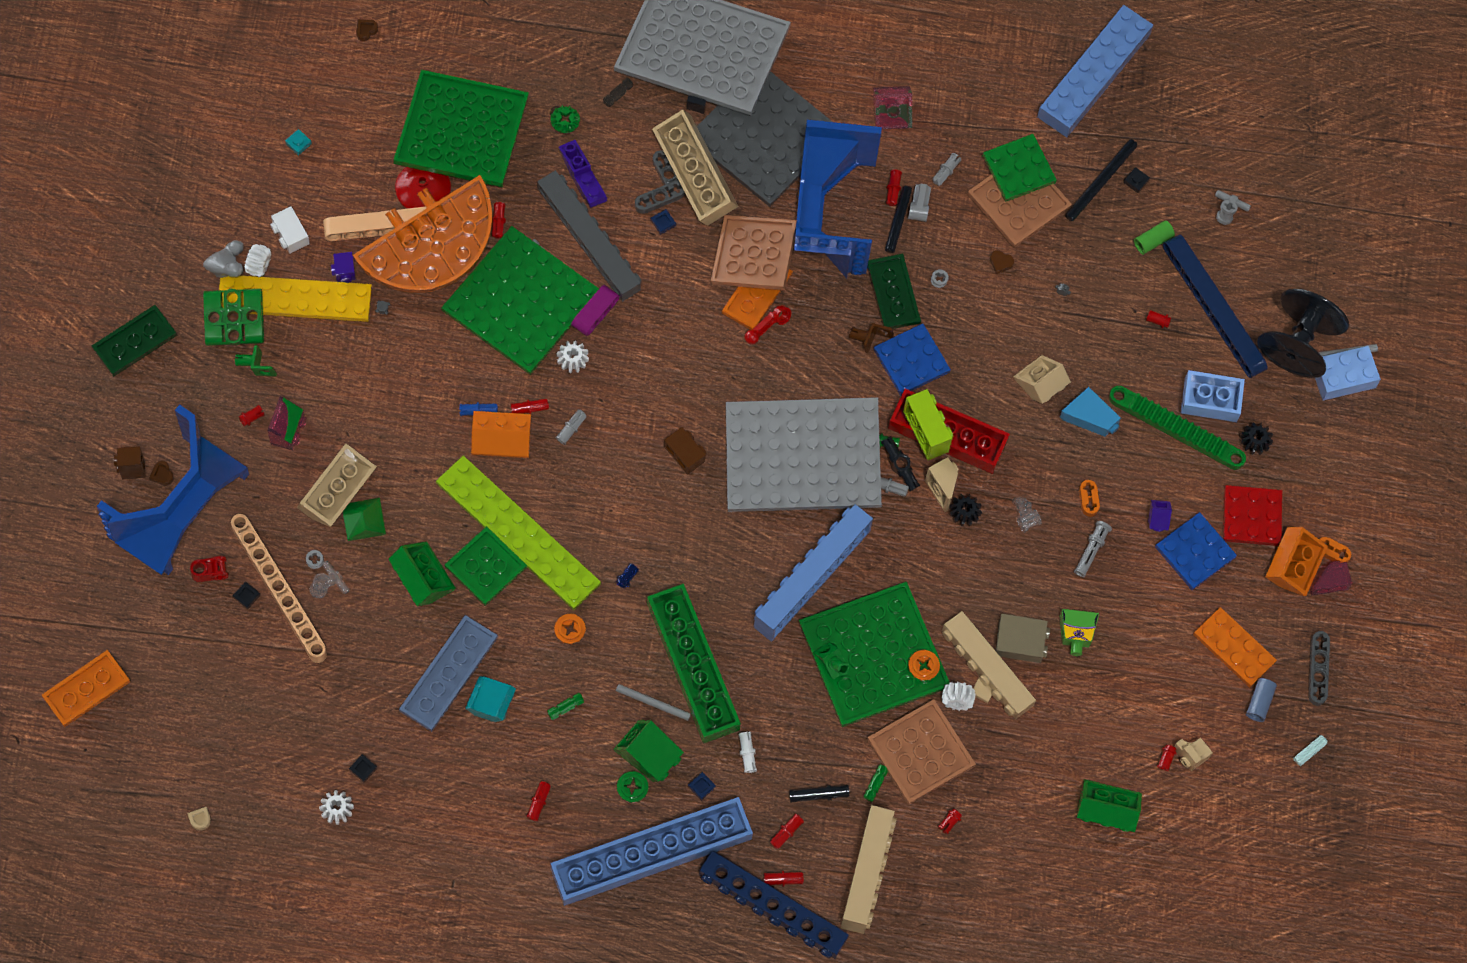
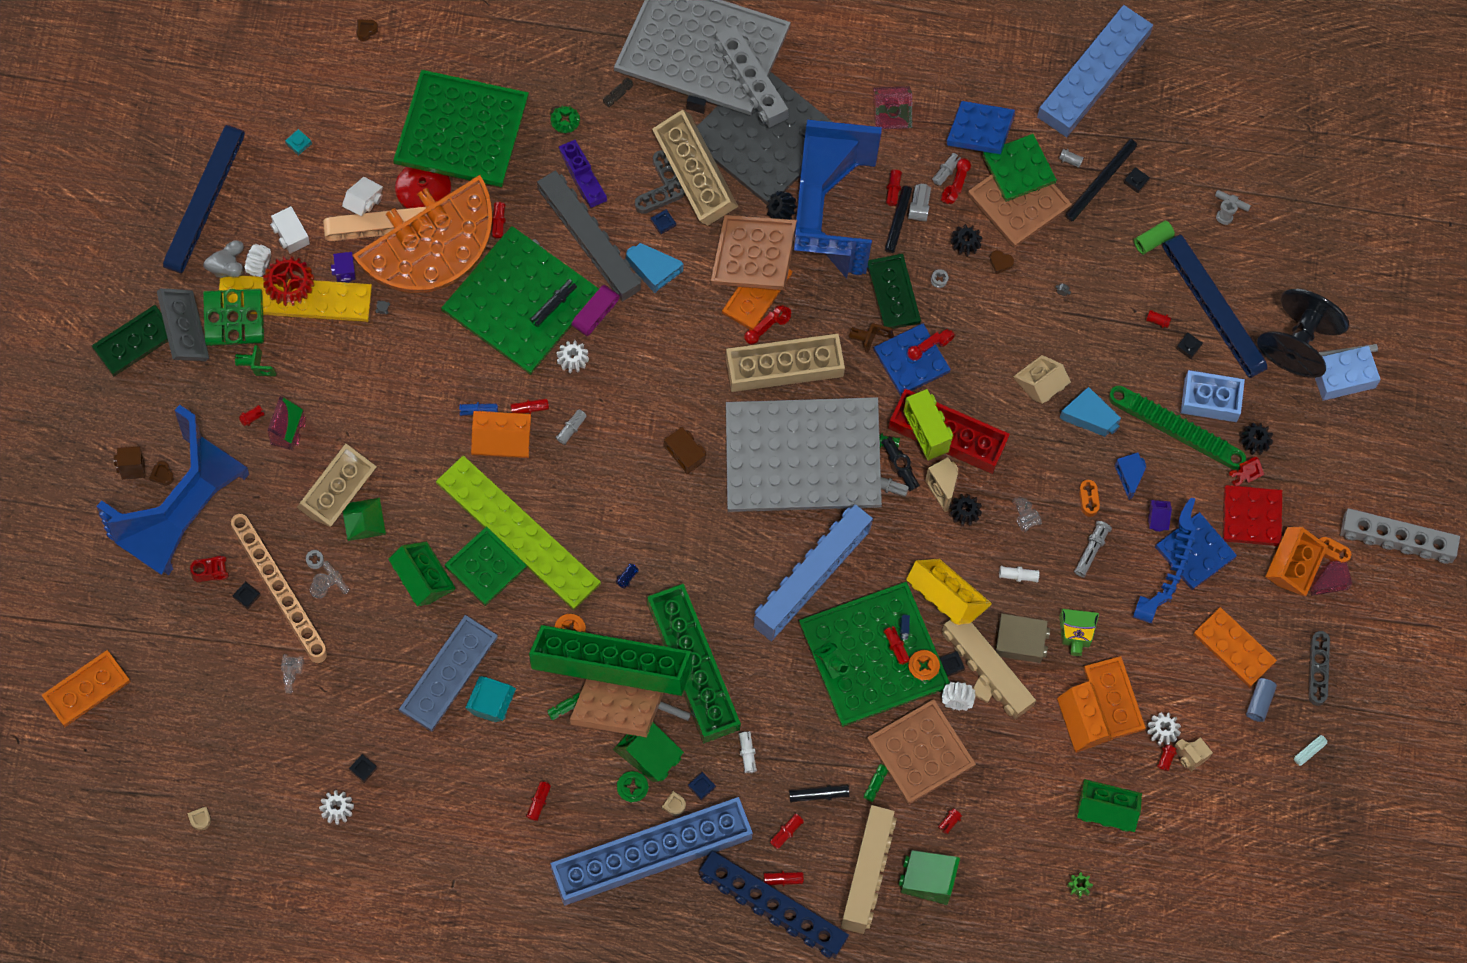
(182, 324): none -> dark grey plate
(203, 199): none -> dark blue beam
(290, 667): none -> clear piece
(302, 285): none -> red gear
(362, 196): none -> white brick
(558, 298): none -> black pin
(611, 660): none -> green brick
(616, 708): none -> nougat plate
(653, 266): none -> dark azure slope
(674, 804): none -> tan tile
(771, 114): none -> light grey brick
(781, 205): none -> black gear
(785, 362): none -> tan brick
(897, 645): none -> red axle
(904, 627): none -> dark blue tile
(929, 876): none -> green slope
(942, 339): none -> red piece
(947, 591): none -> yellow slope
(951, 192): none -> red piece
(952, 663): none -> black plate
(959, 242): none -> black gear
(981, 127): none -> blue plate
(1019, 574): none -> white pin
(1071, 158): none -> light grey pin
(1081, 890): none -> bright green gear
(1084, 717): none -> orange slope
(1115, 696): none -> orange plate
(1130, 471): none -> blue slope
(1147, 607): none -> blue piece
(1161, 722): none -> white gear
(1189, 345): none -> black plate
(1249, 471): none -> red plate
(1448, 542): none -> light grey brick

